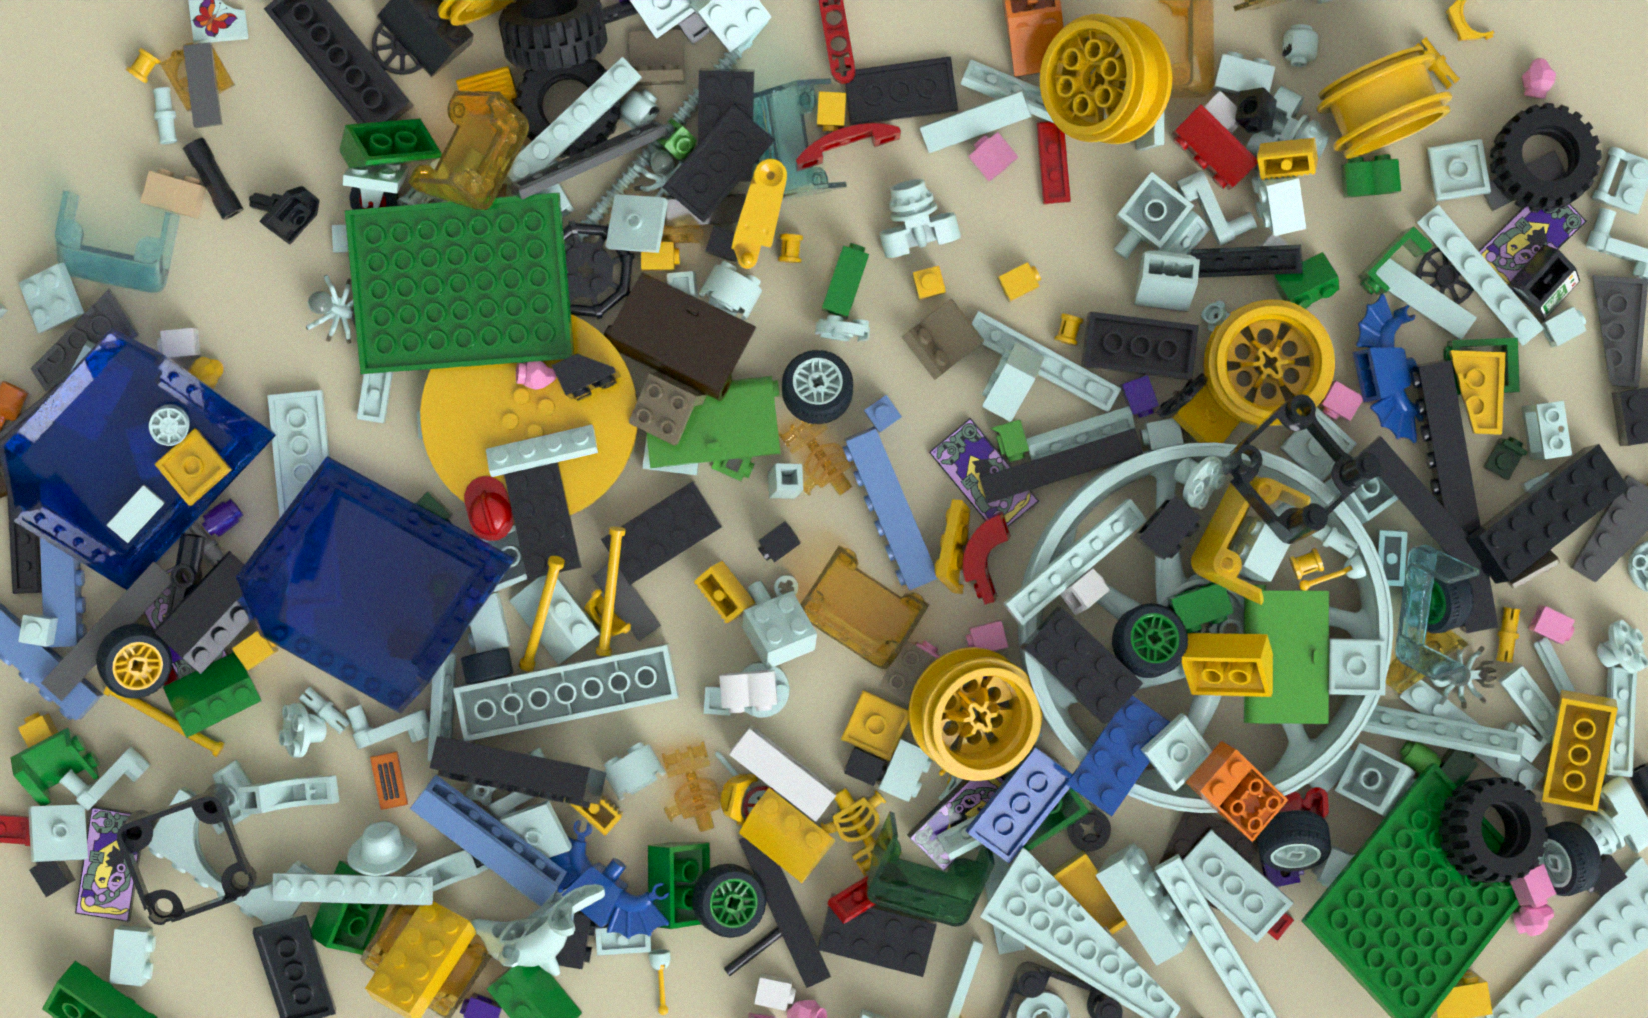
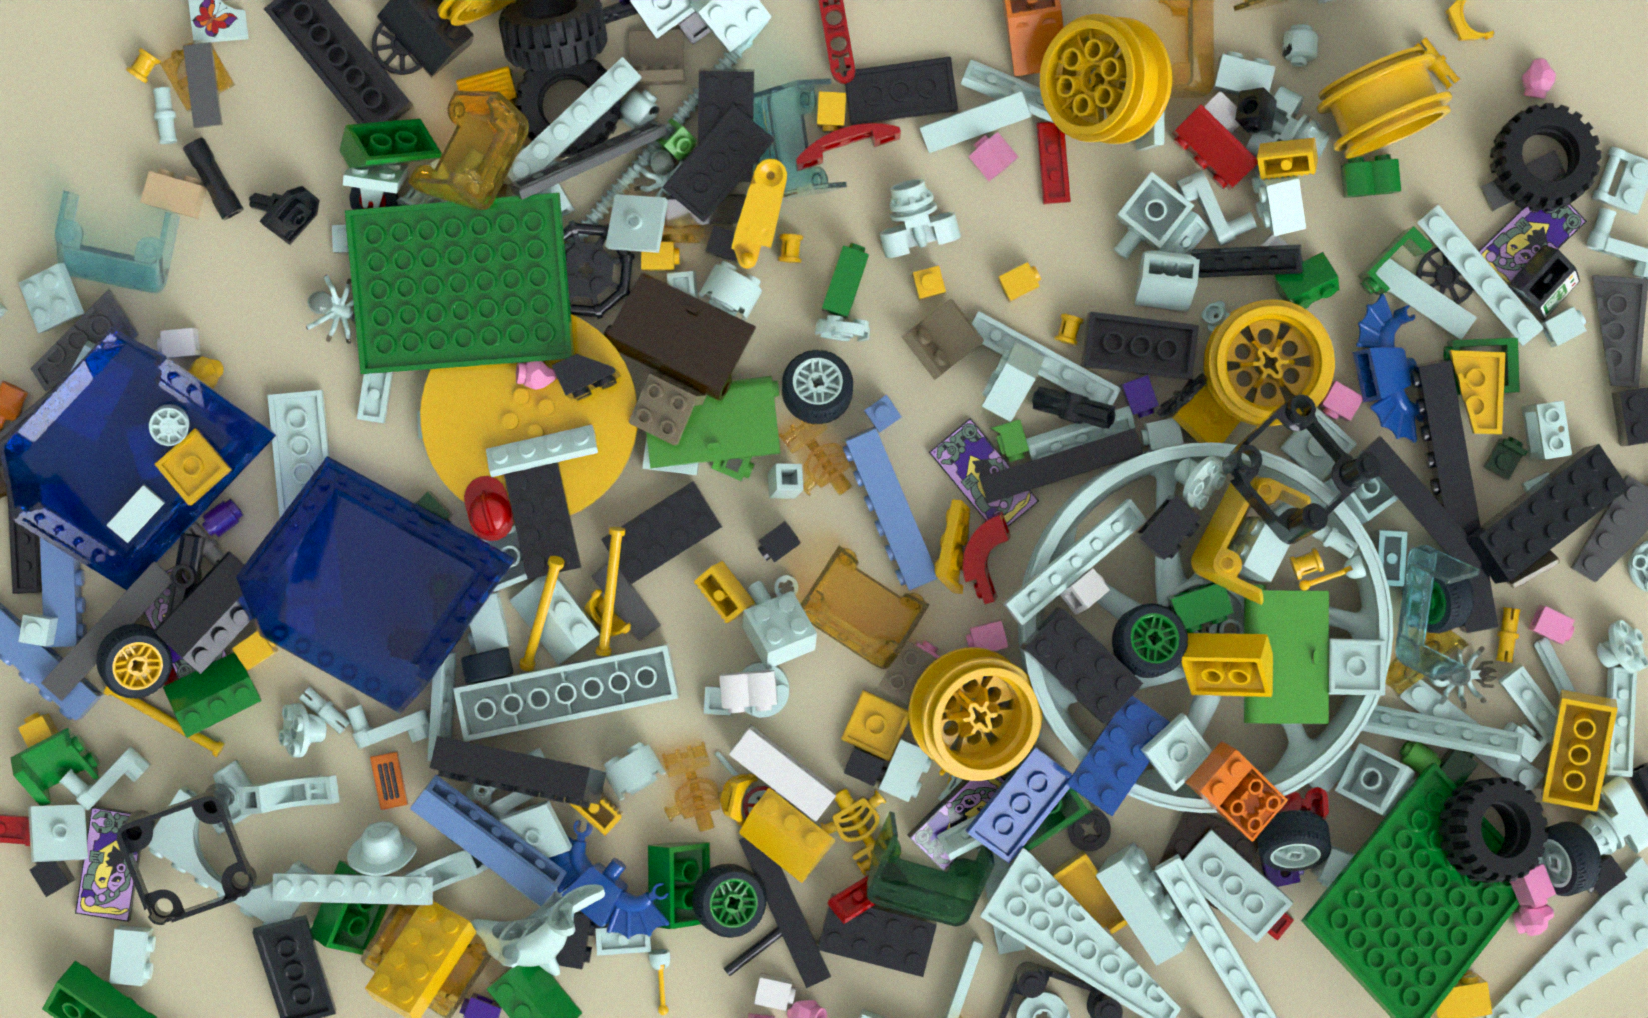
(1073, 407): none -> black piece
(1458, 170): light aqua plate -> none

